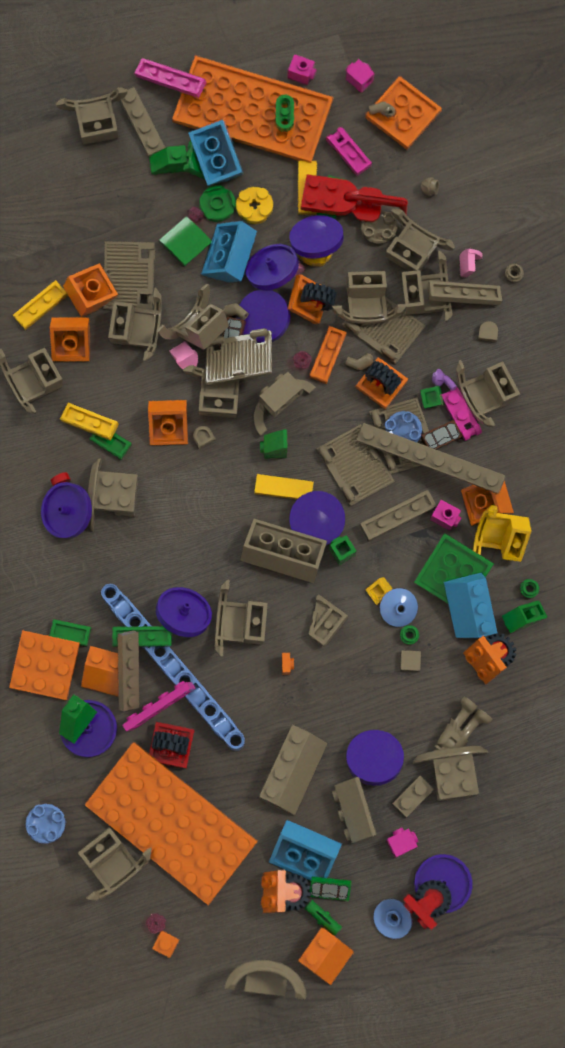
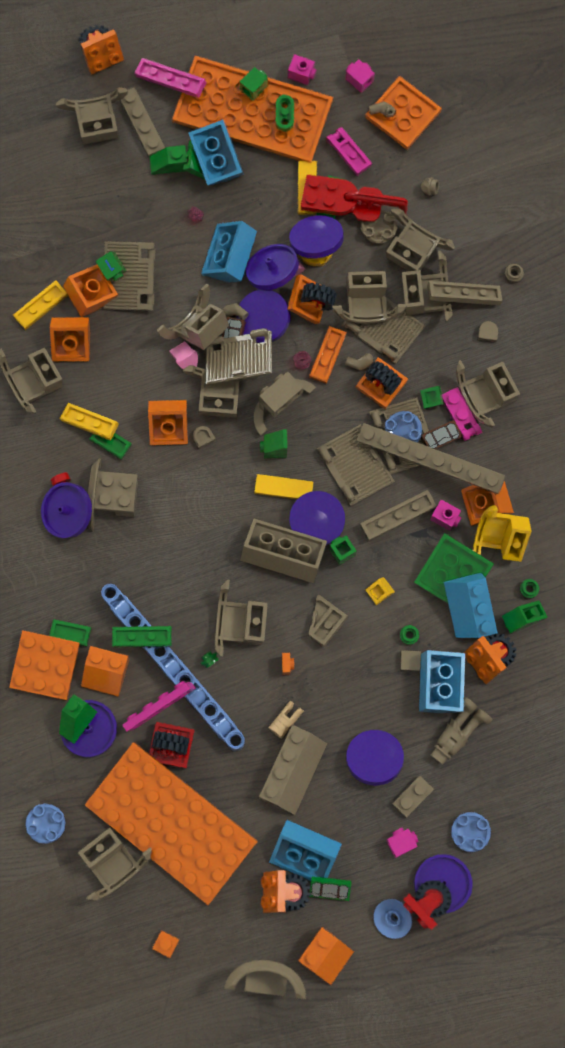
(100, 48): none -> orange plate
(111, 266): none -> green brick
(128, 670): dark tan plate -> none
(136, 325): dark tan piece -> none
(156, 928): clear pink plate -> none
(183, 612): dark purple piece -> none
(185, 241): green slope -> none
(209, 659): none -> green plate
(217, 203): green tile -> none
(254, 83): none -> green brick
(257, 195): yellow plate -> none
(282, 723): none -> tan hinge
(333, 928): green pin -> none
(354, 811): dark tan slope -> none
(390, 604): medium blue dish -> none
(439, 378): medium lavender plate -> none
(442, 682): none -> dark azure slope
(453, 771): dark tan piece -> none
(467, 261): bright pink tile -> none
(471, 832): none -> medium blue dish

